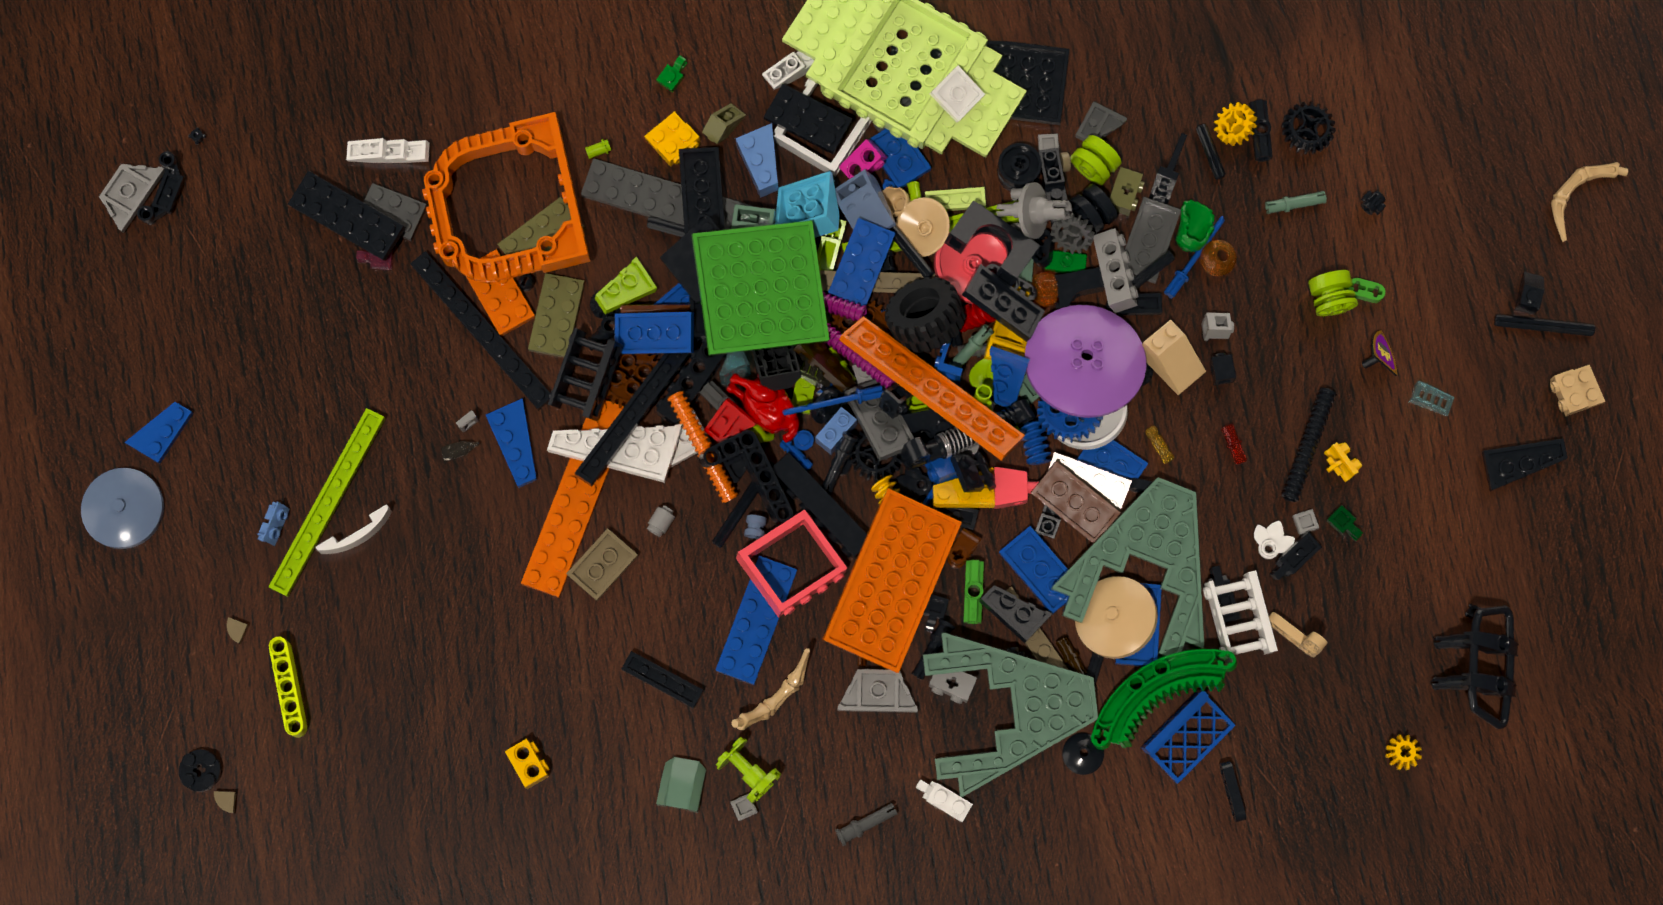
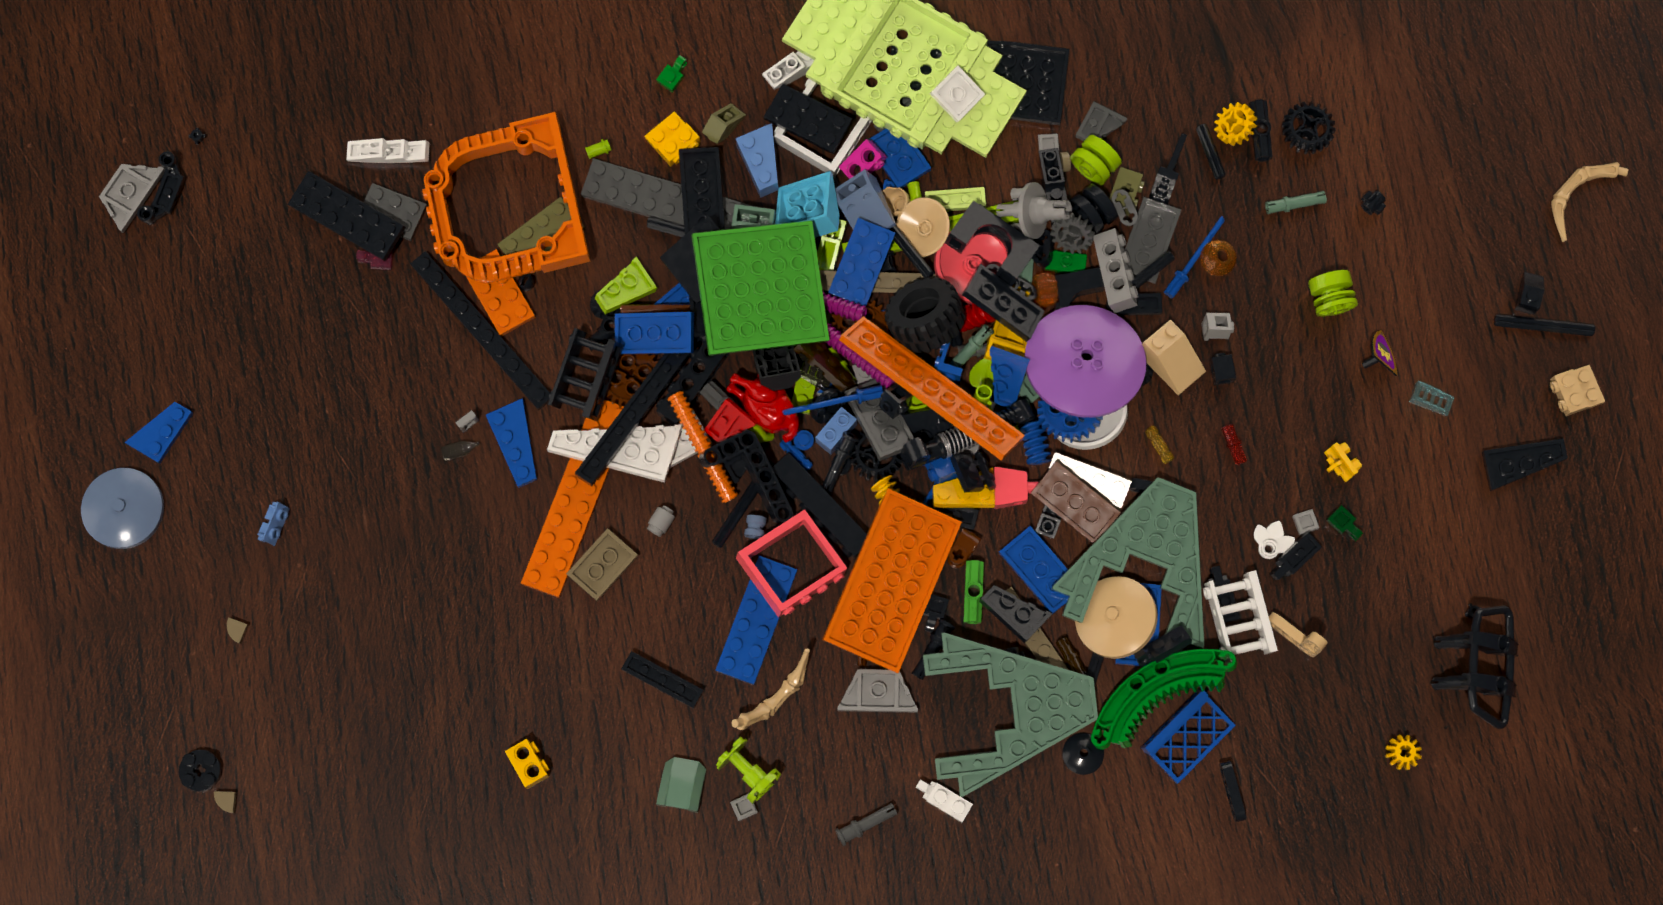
(294, 694): neon yellow beam -> none
(327, 502): lime plate -> none
(378, 517): white slope -> none
(556, 315): olive plate -> none
(734, 363): clear light blue slope -> none
(909, 484): black plate -> none
(958, 694): light grey brick -> none
(1017, 157): black wheel -> none
(1115, 459): blue wing -> none
(1129, 206): none -> dark grey beam
(1163, 646): none -> black hinge
(1195, 226): green piece -> none
(1308, 444): black piece -> none
(1368, 286): bright green beam -> none

